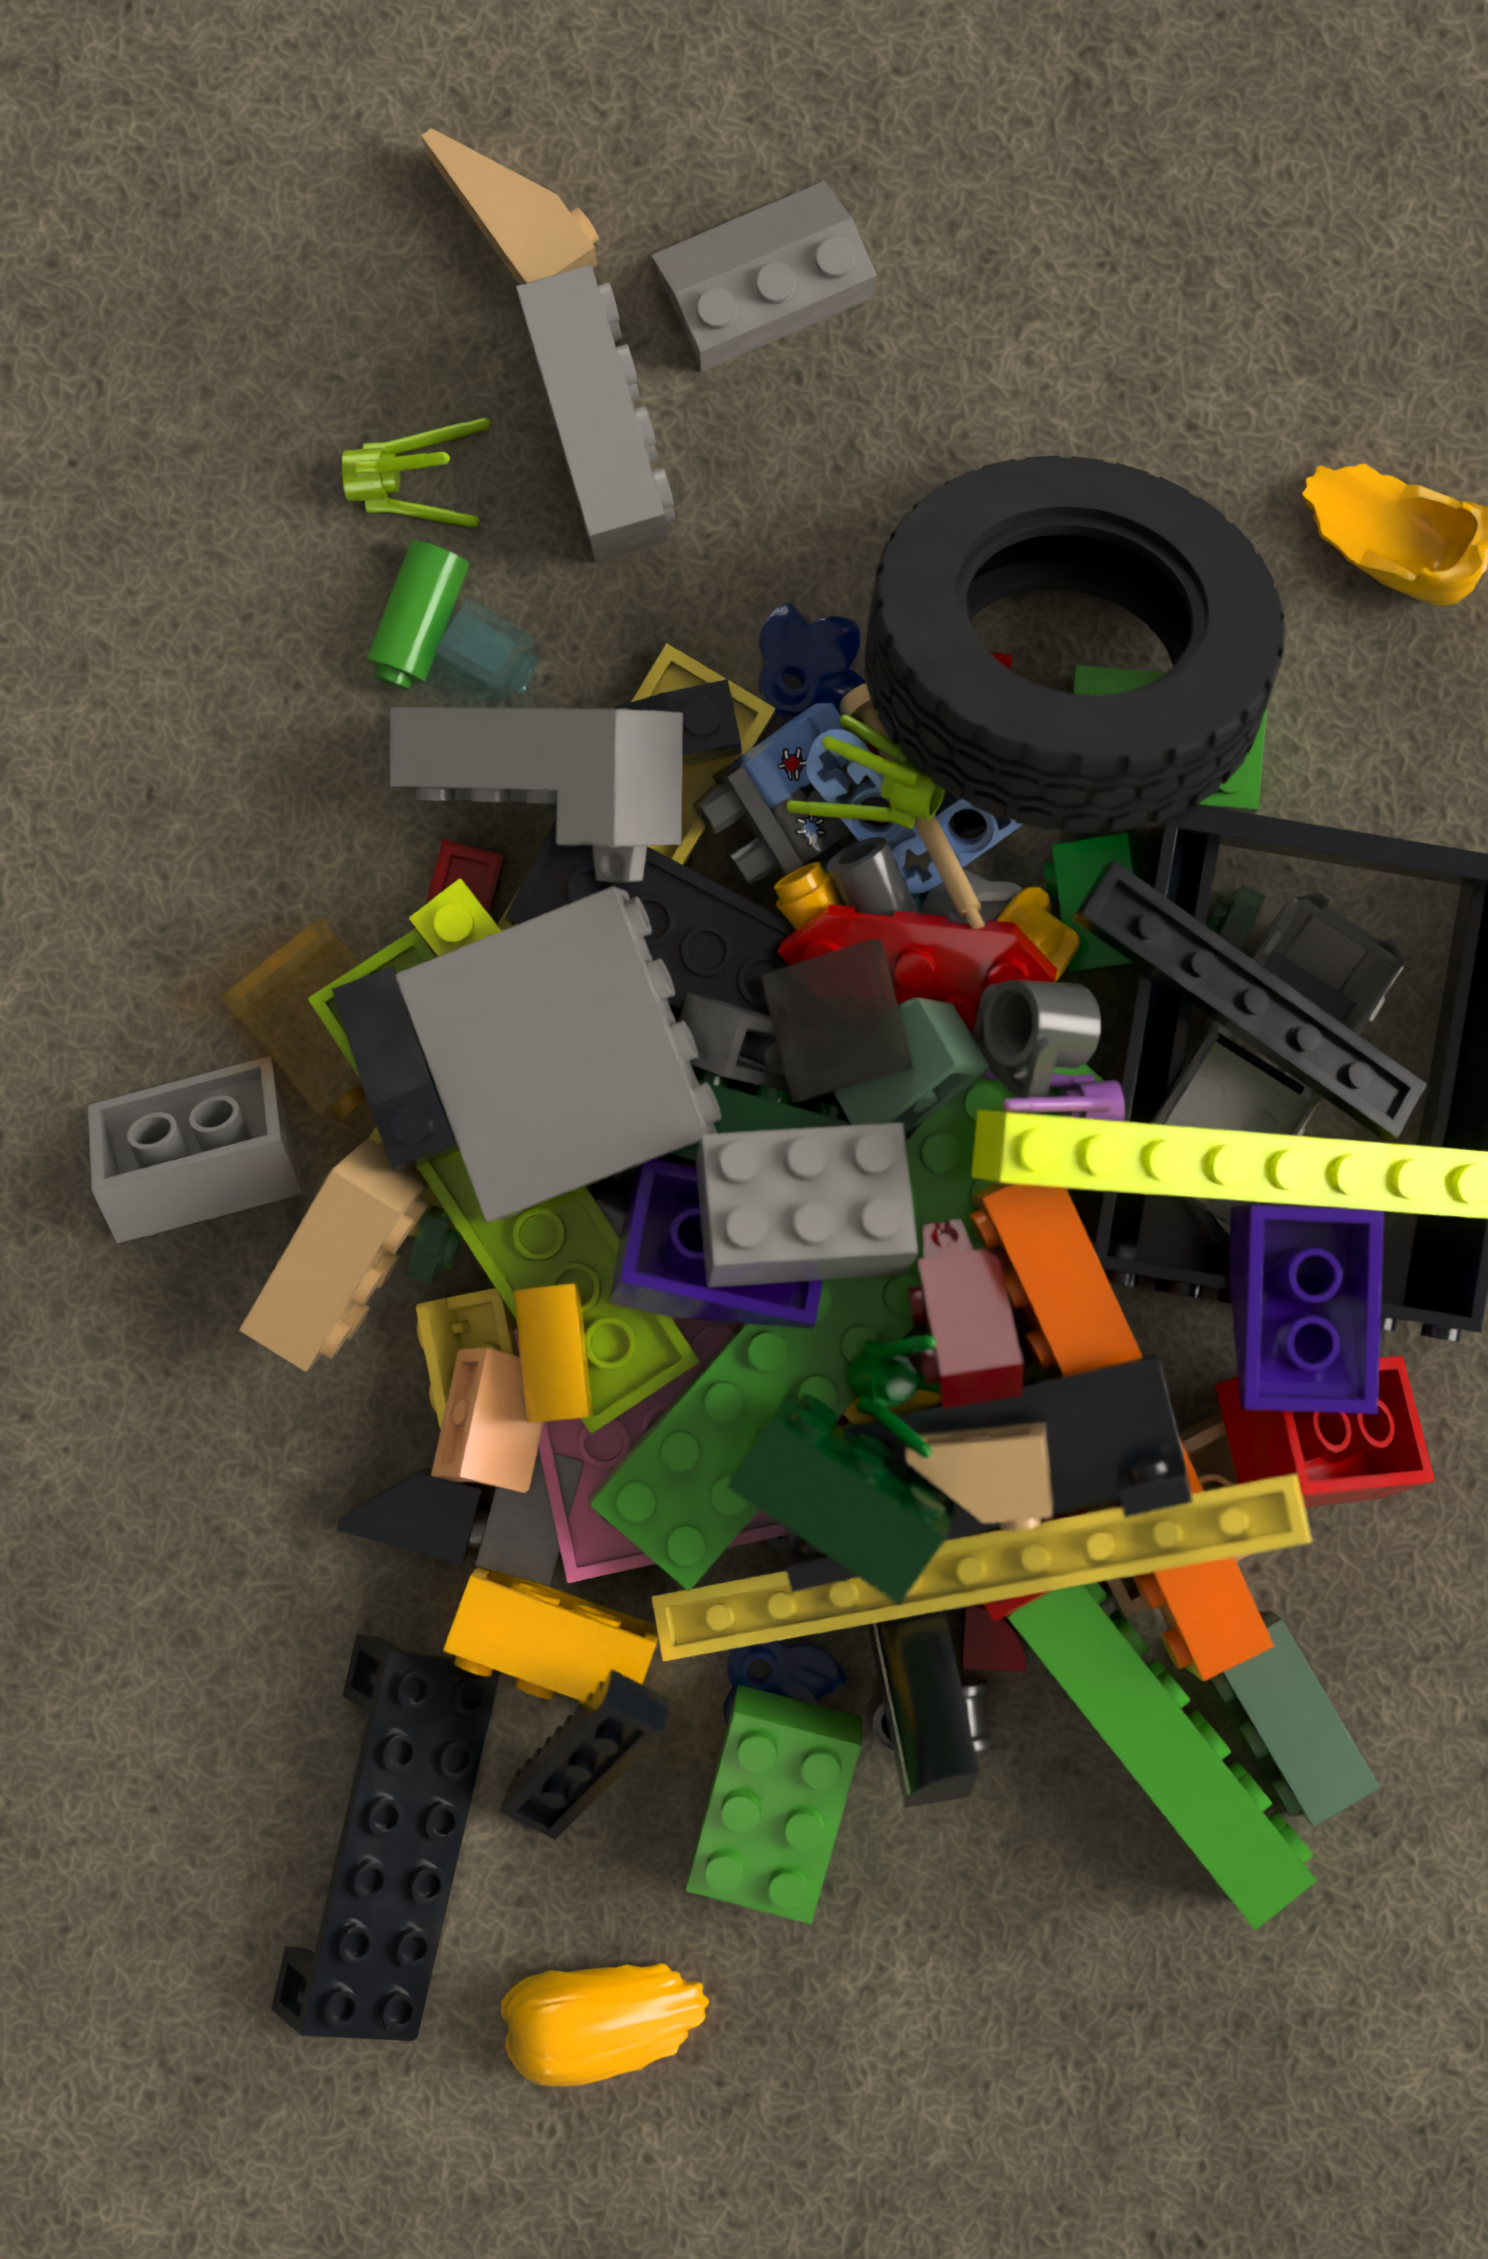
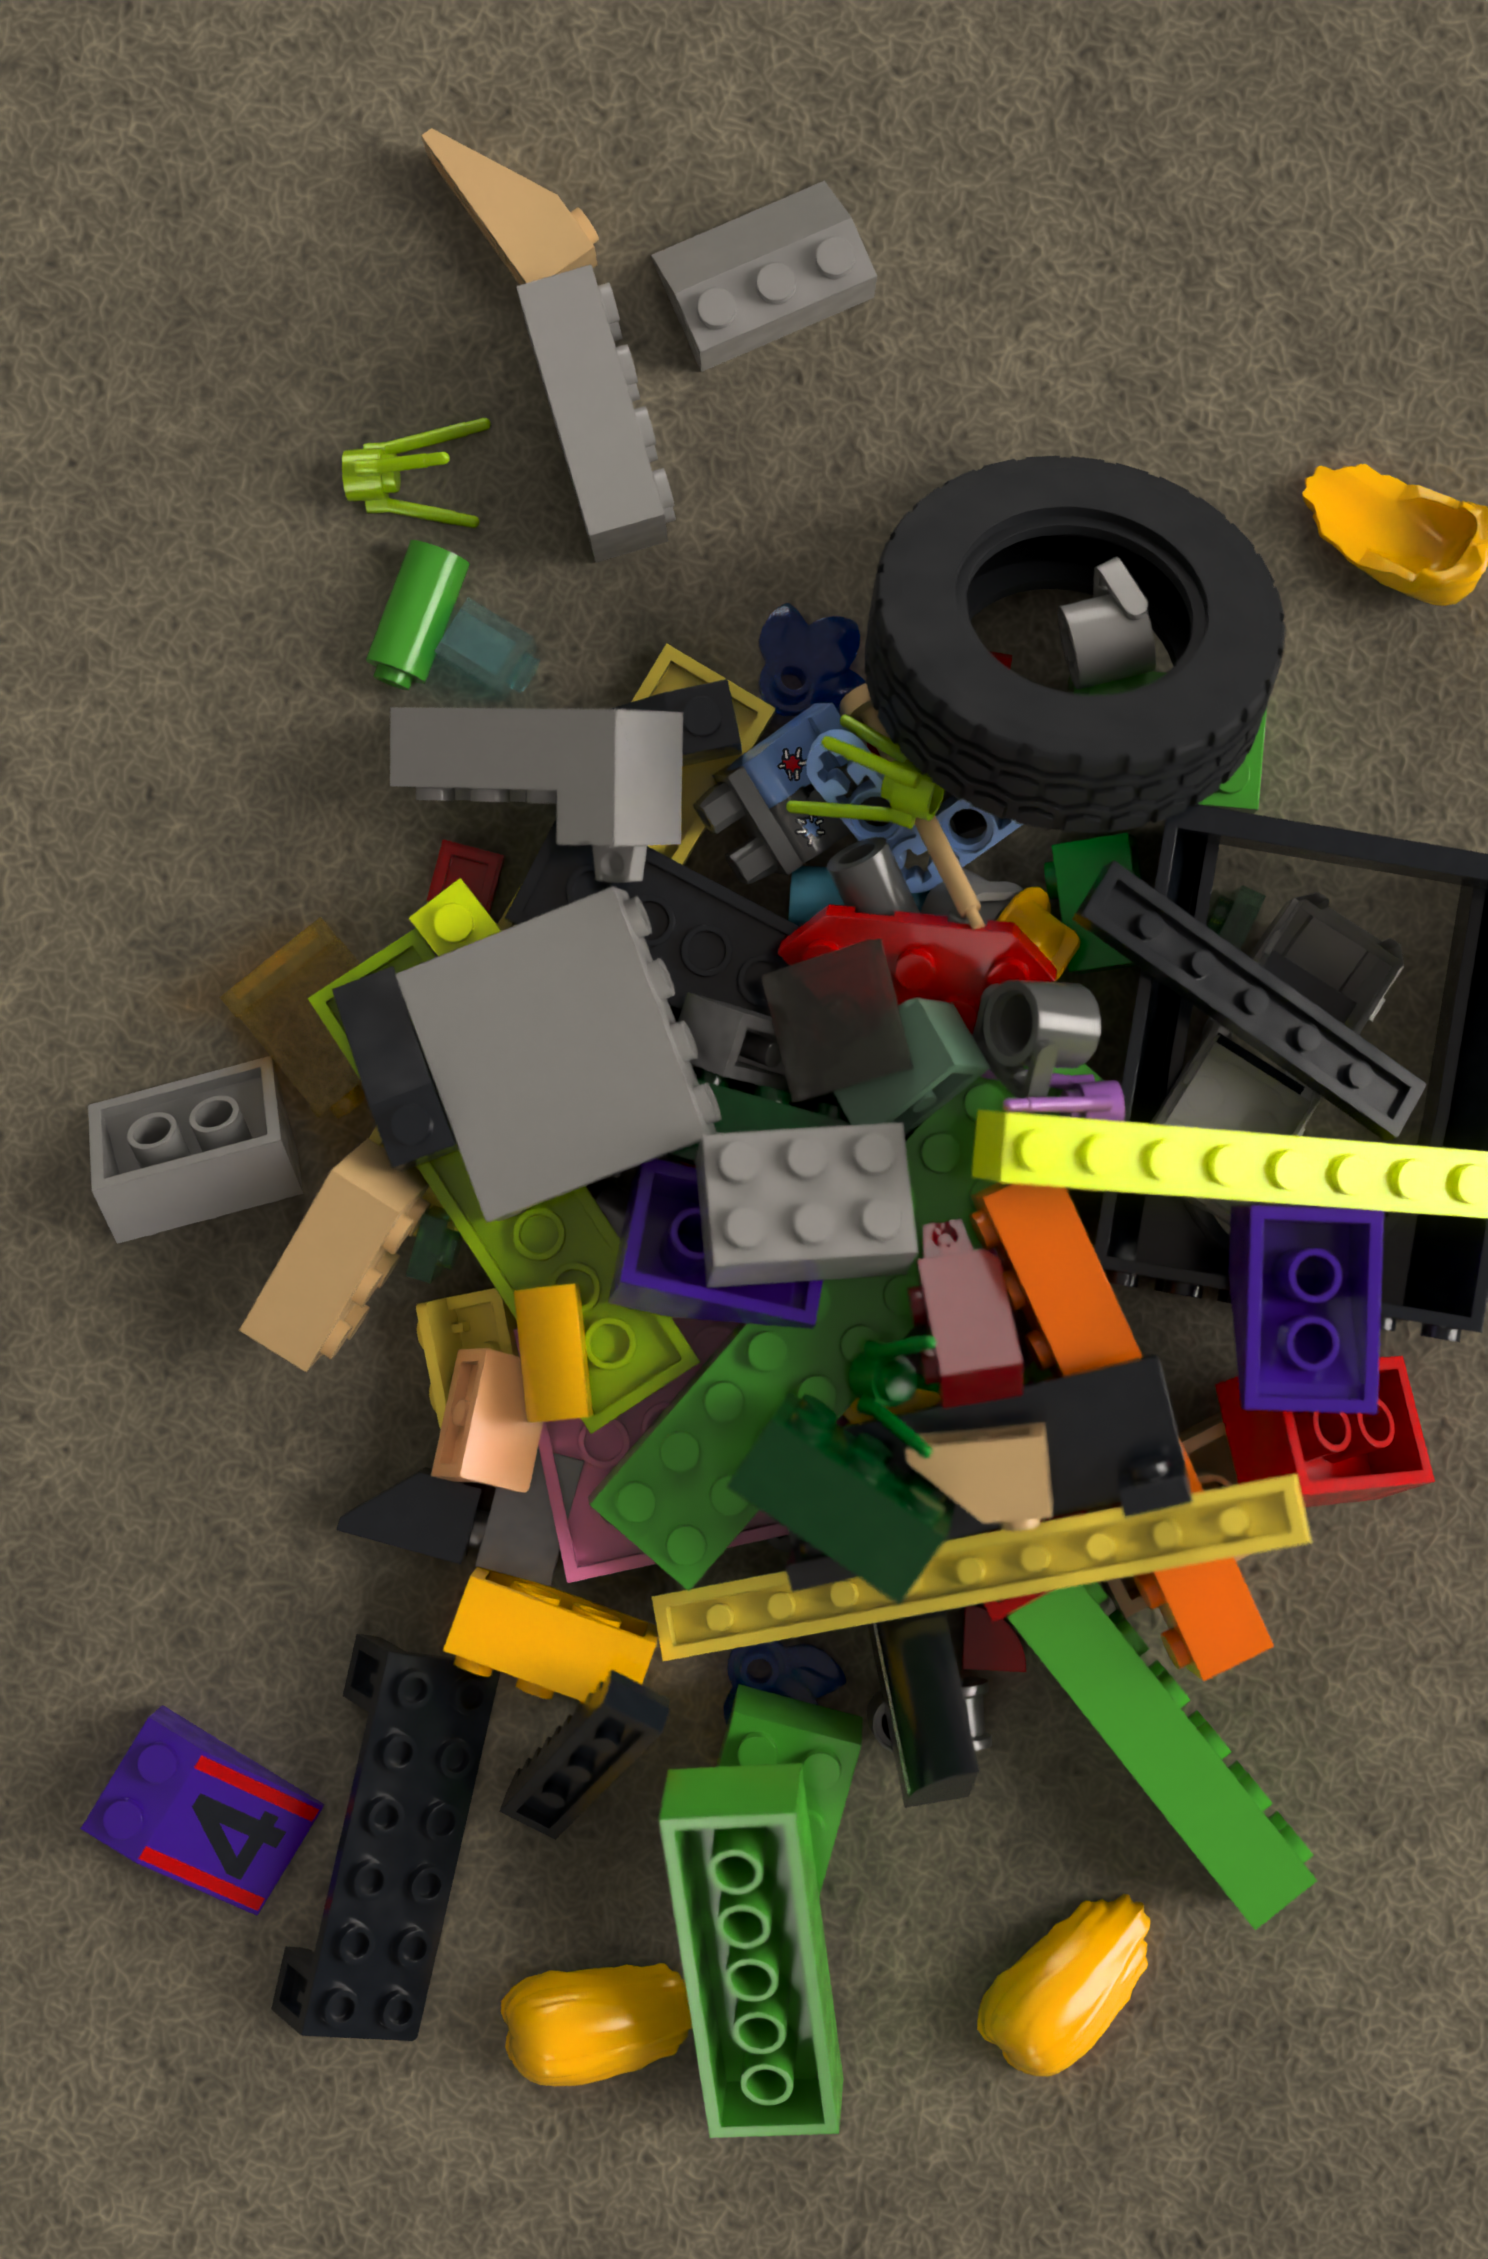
(202, 1813): none -> dark purple slope
(753, 1949): none -> bright green brick
(805, 893): yellow cone -> none
(1067, 1987): none -> yellow hair
(1109, 633): none -> light grey piece
(1296, 1729): sand green brick -> none

